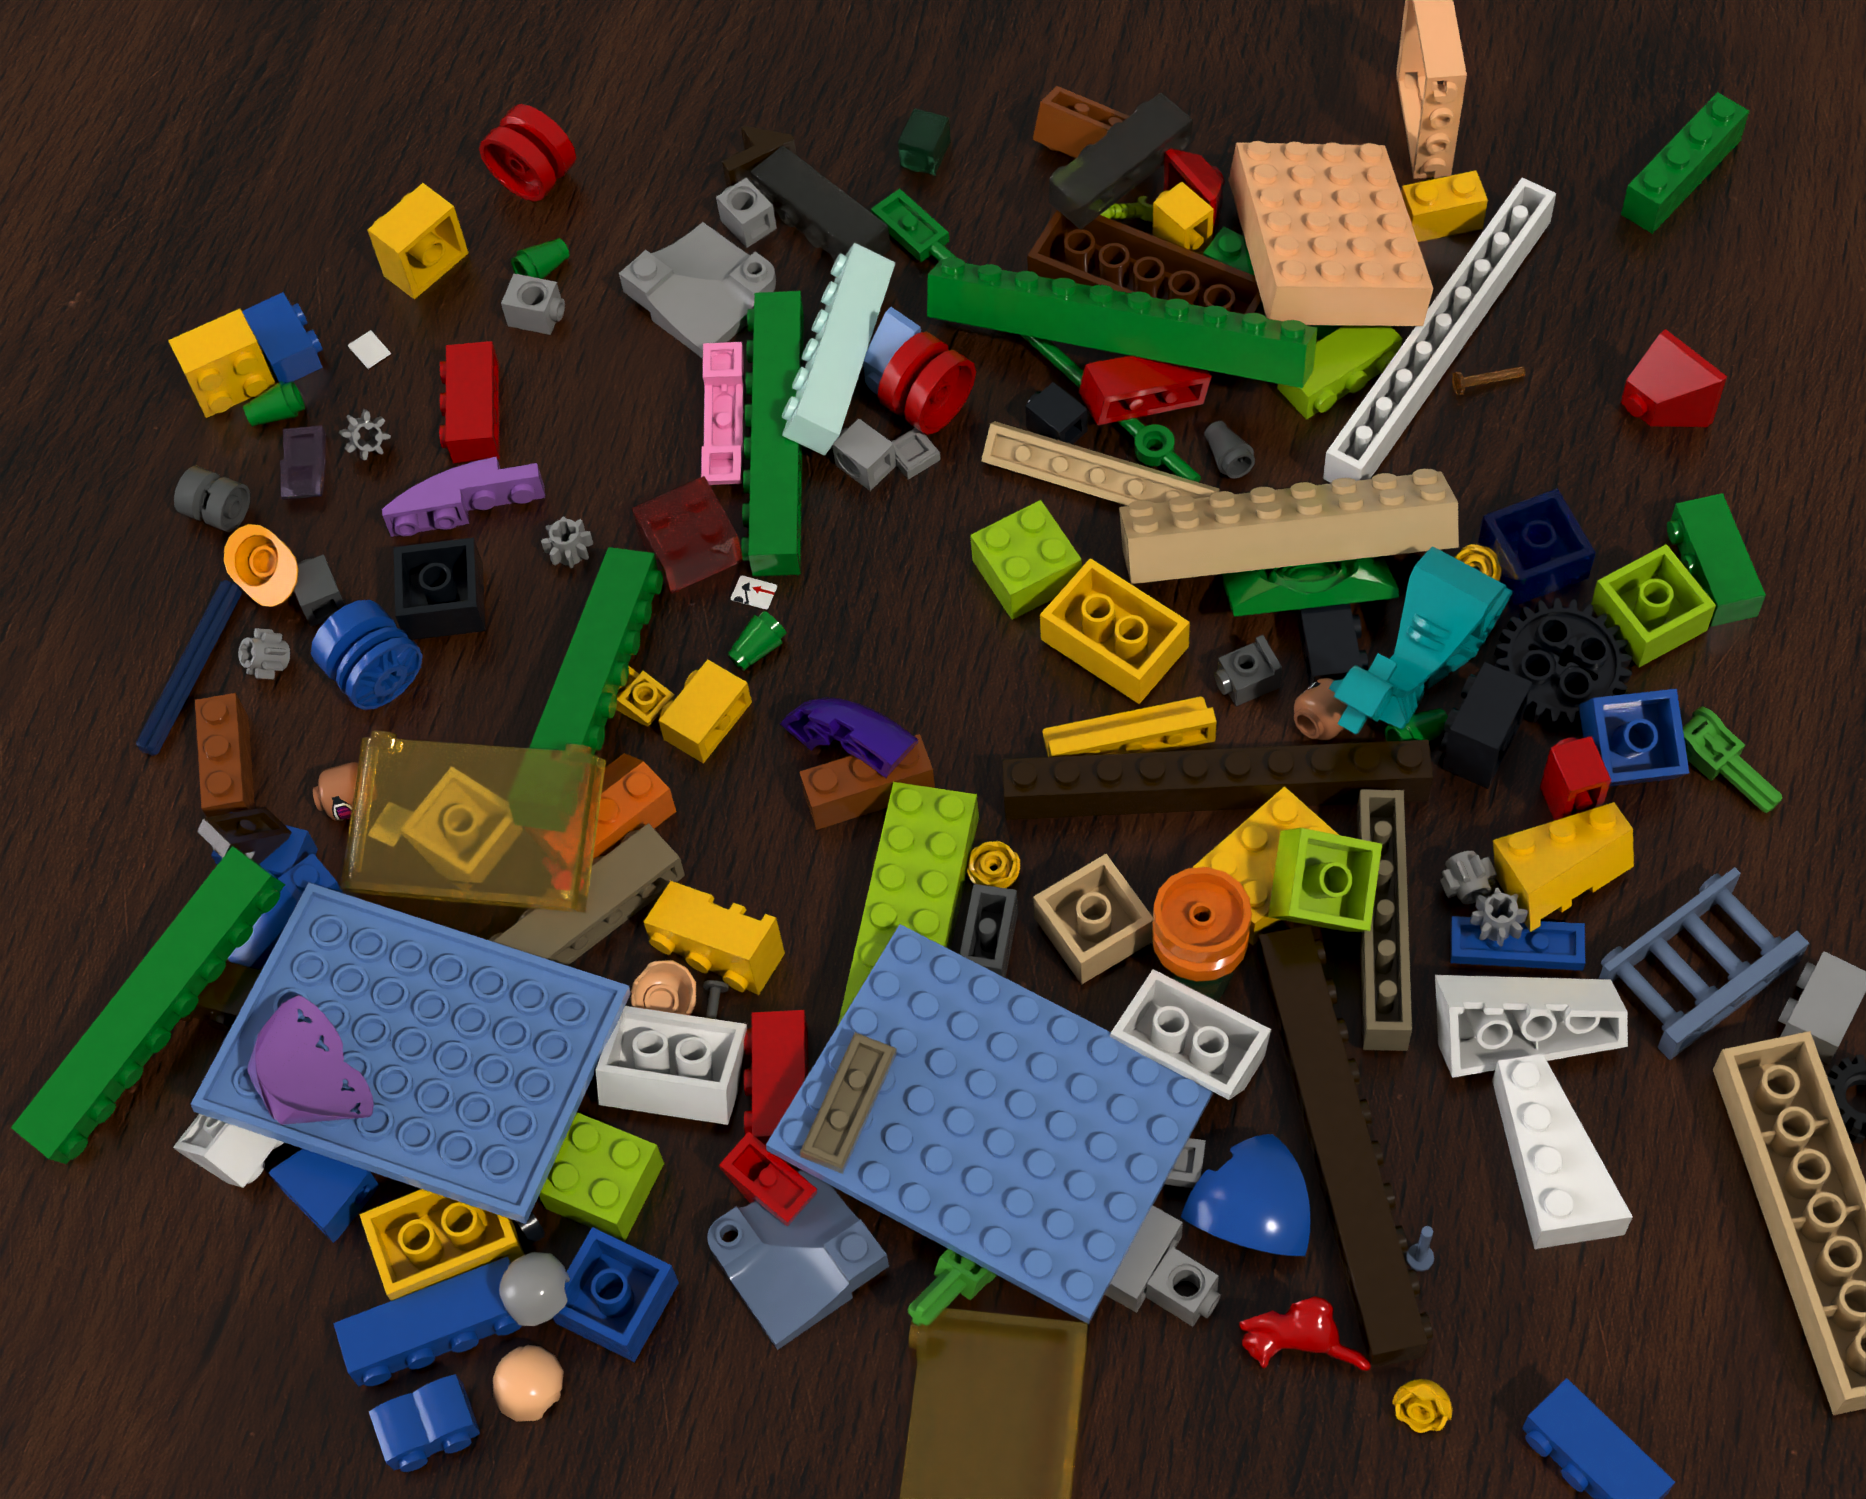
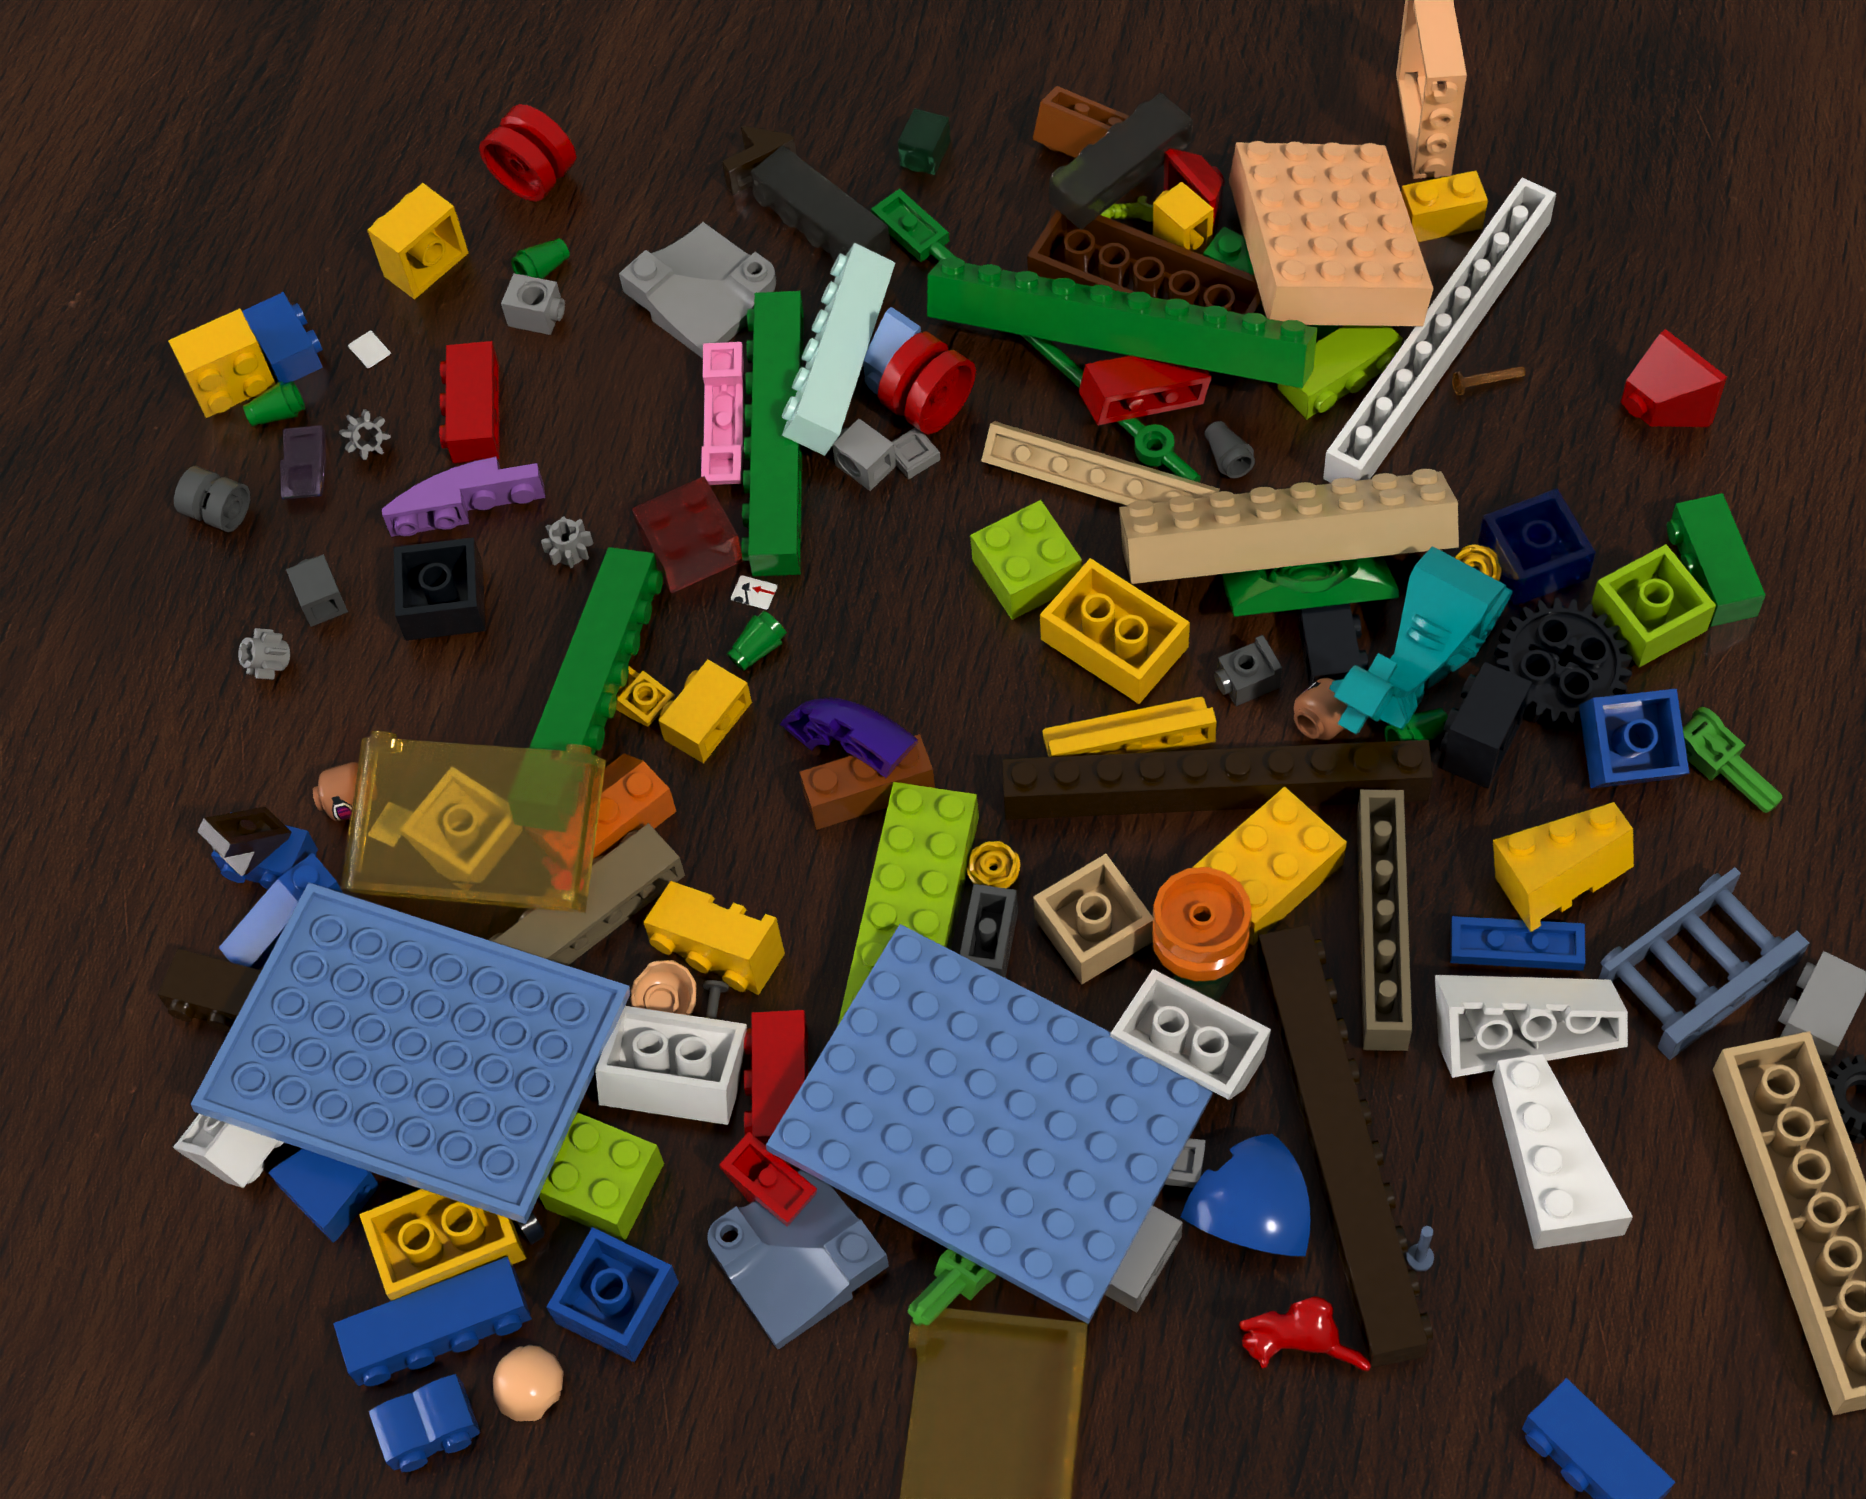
(148, 1007): green brick -> none
(189, 668): dark blue axle -> none
(224, 755): dark orange brick -> none
(261, 564): light orange piece -> none
(302, 1080): medium lavender piece -> none
(366, 654): blue wheel -> none
(534, 1288): light grey hair -> none
(746, 212): light grey brick -> none
(848, 1103): dark tan tile -> none
(1056, 415): black brick -> none
(1179, 1268): light grey brick -> none
(1325, 880): lime brick -> none
(1423, 1405): yellow plate -> none
(1468, 877): light grey gear -> none
(1496, 926): light grey gear -> none
(1574, 777): red brick -> none
(1684, 162): green brick -> none

